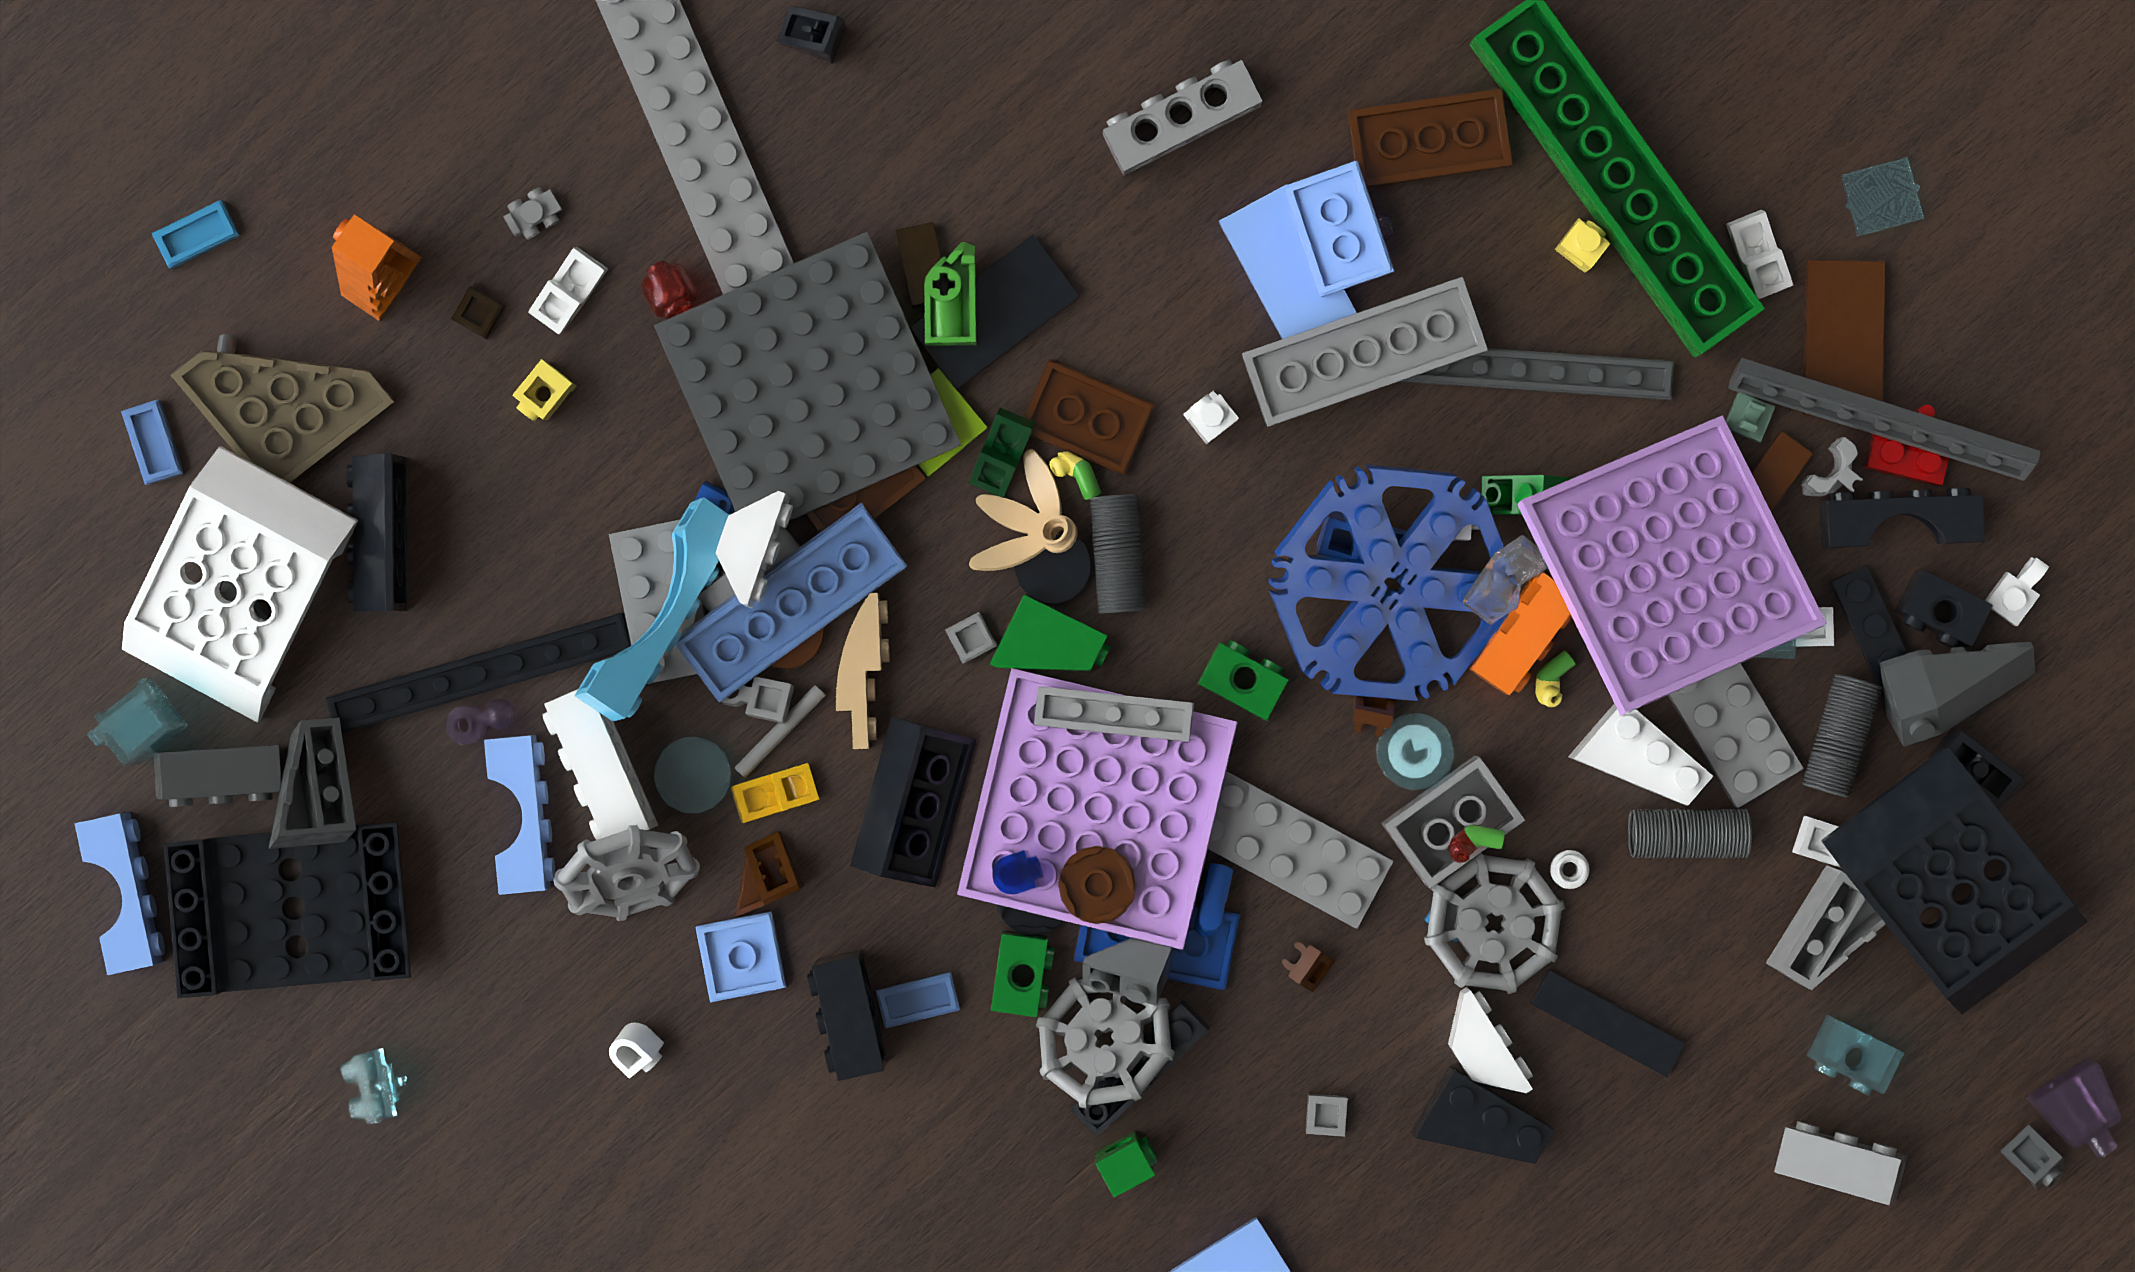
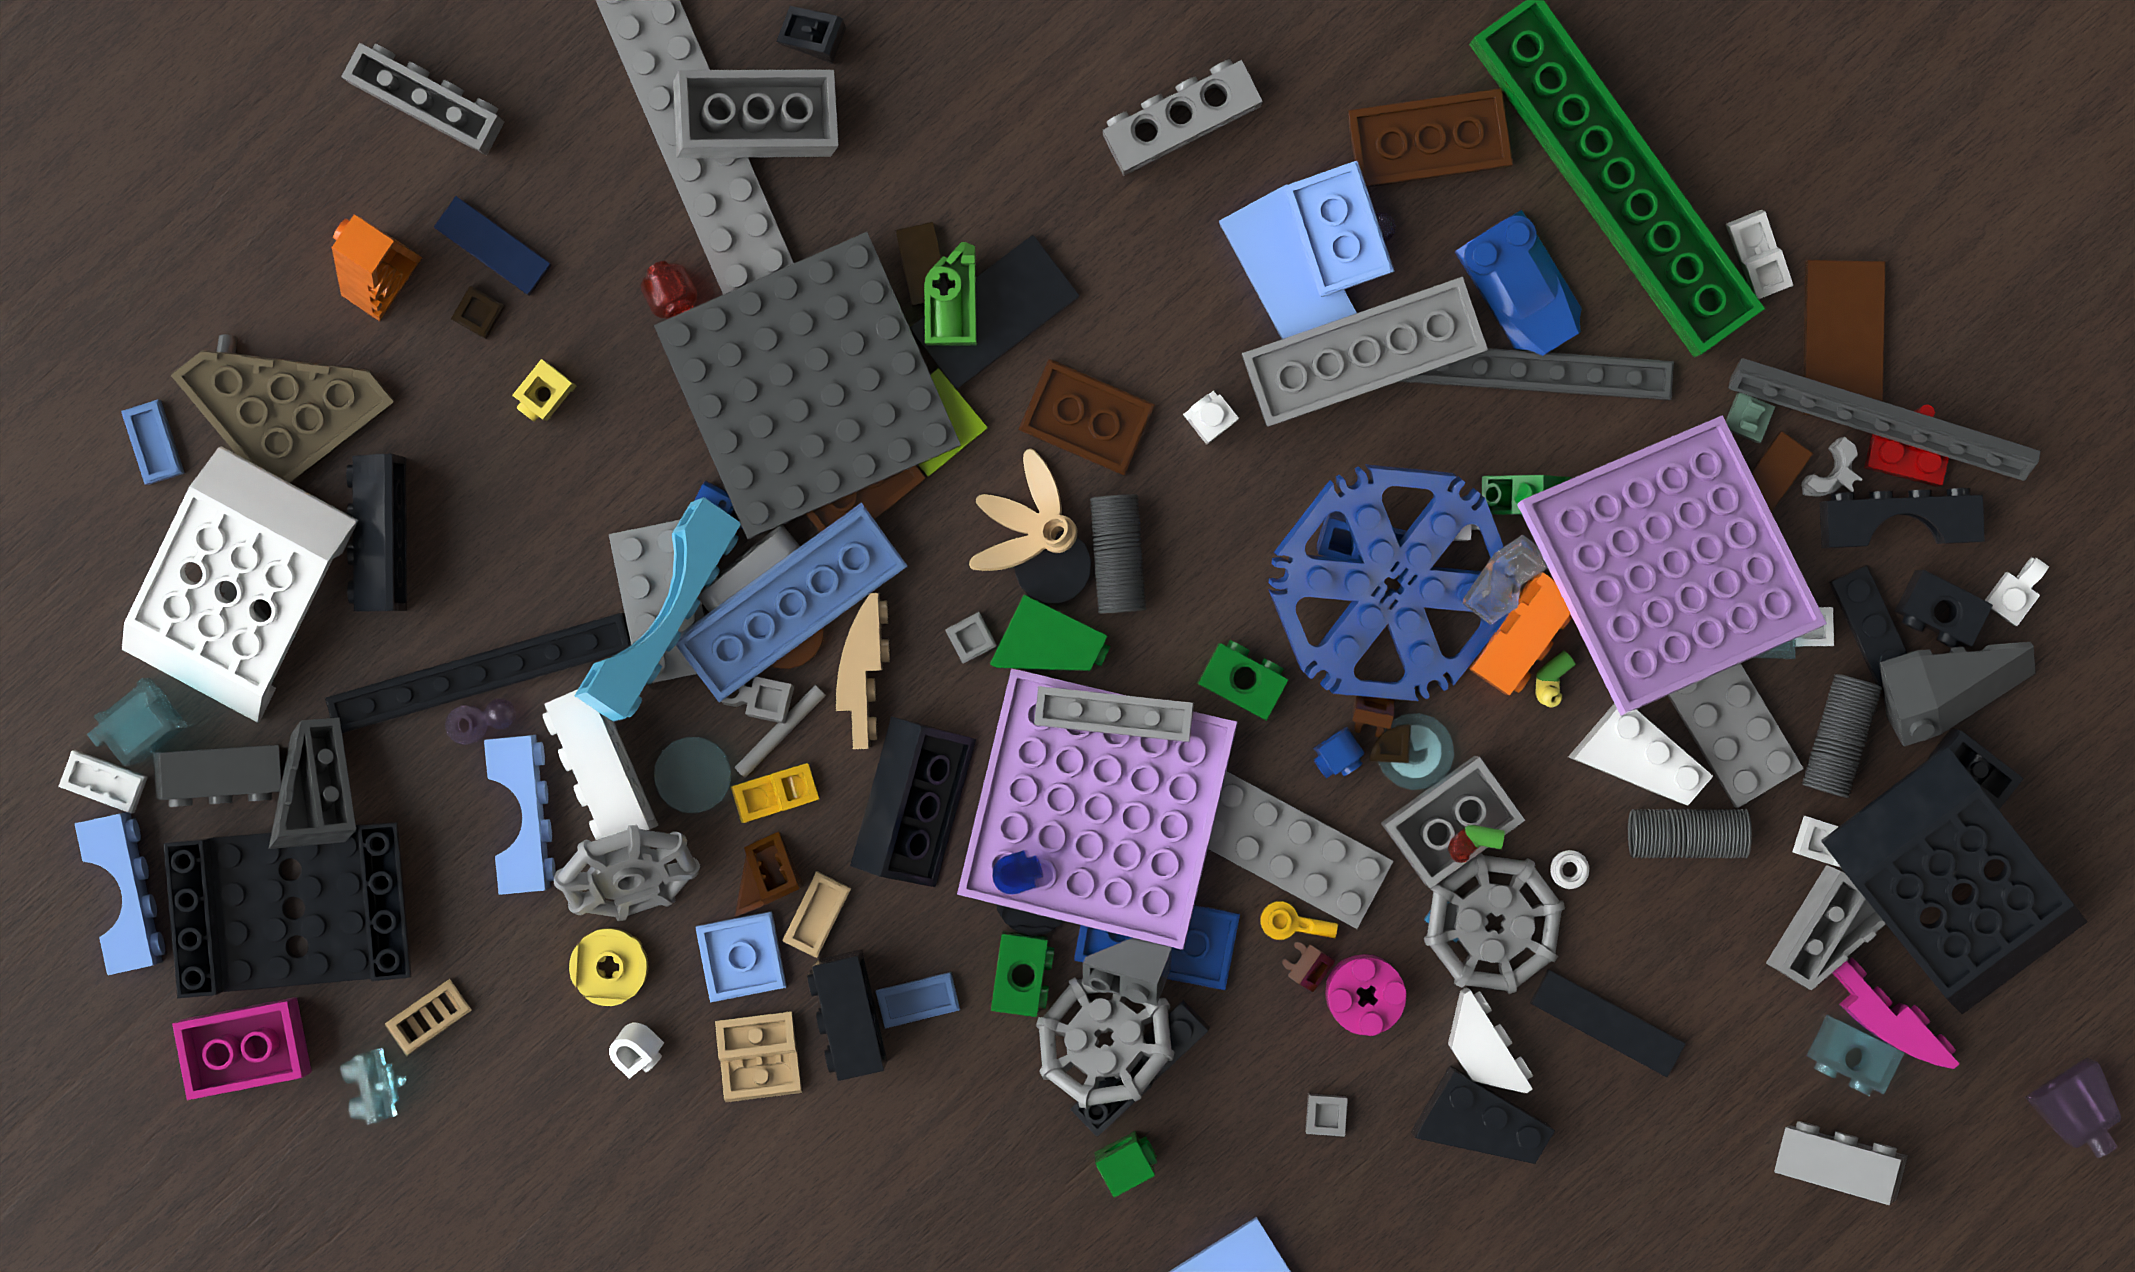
(103, 781): none -> white plate
(196, 234): dark azure tile -> none
(241, 1048): none -> dark pink brick
(407, 1015): none -> tan slope
(423, 99): none -> light grey brick
(492, 245): none -> dark blue tile
(526, 215): light grey piece -> none
(568, 290): white slope -> none
(624, 982): none -> light yellow plate
(751, 544): white slope -> none
(755, 113): none -> light grey brick
(758, 1056): none -> tan slope
(816, 914): none -> tan tile
(1001, 452): dark green slope -> none
(1079, 469): arm -> none
(1097, 884): reddish brown tile -> none
(1213, 899): blue bar -> none
(1281, 921): none -> yellow plate
(1338, 754): none -> blue plate
(1365, 1017): none -> dark pink brick
(1392, 745): none -> dark brown tile
(1522, 285): none -> blue slope
(1583, 244): light yellow brick -> none
(1882, 196): clear light blue piece -> none
(1898, 1027): none -> dark pink slope
(2034, 1158): dark grey bracket -> none

